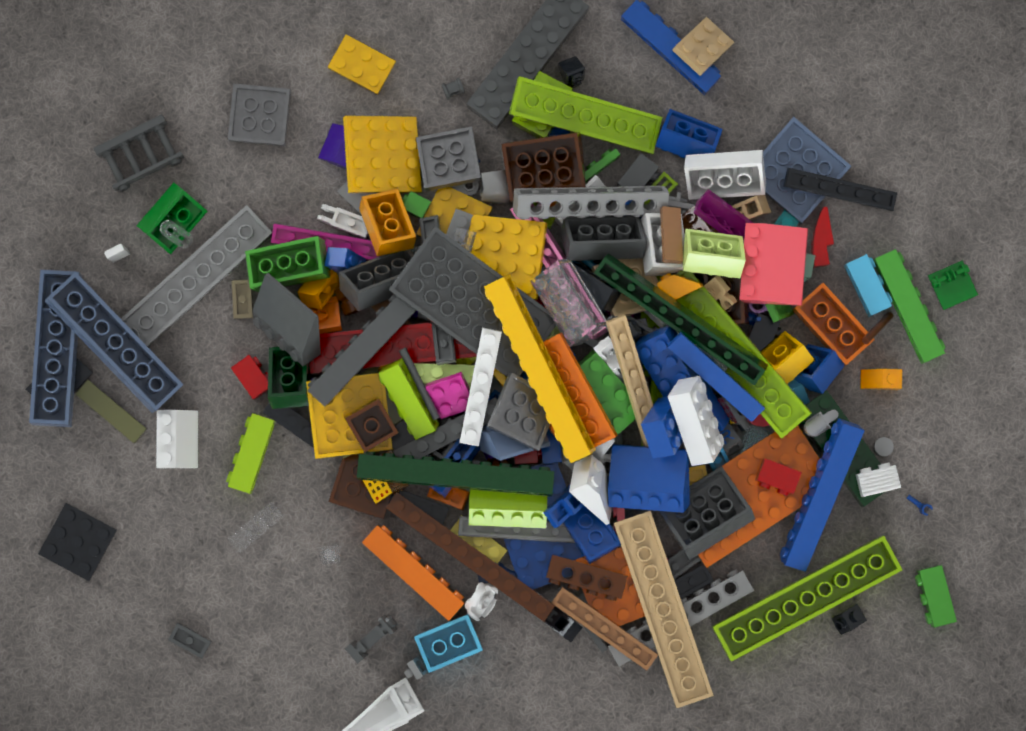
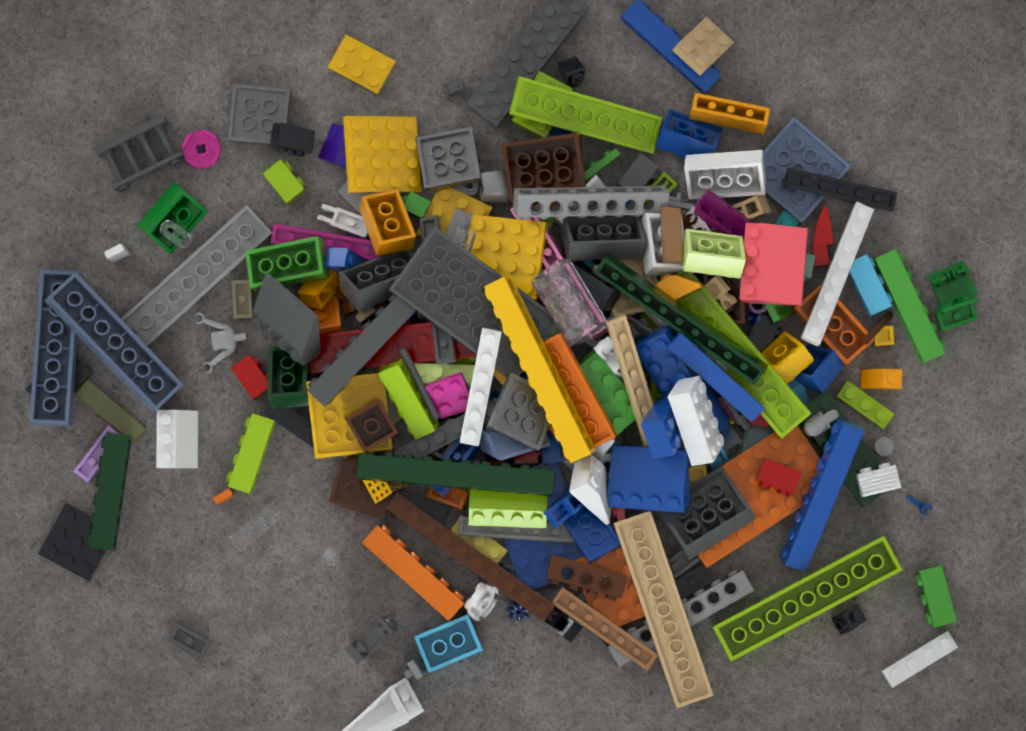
(89, 464): none -> lavender tile
(110, 491): none -> dark green brick
(212, 147): none -> dark pink plate
(221, 340): none -> light grey piece
(225, 495): none -> orange tile
(284, 182): none -> lime brick
(292, 138): none -> black brick
(366, 315): none -> dark tan plate
(517, 611): none -> dark blue plant
(729, 113): none -> light orange brick
(837, 274): none -> white plate
(865, 405): none -> lime plate
(885, 337): none -> yellow plate
(919, 659): none -> white plate
(956, 313): none -> green bracket

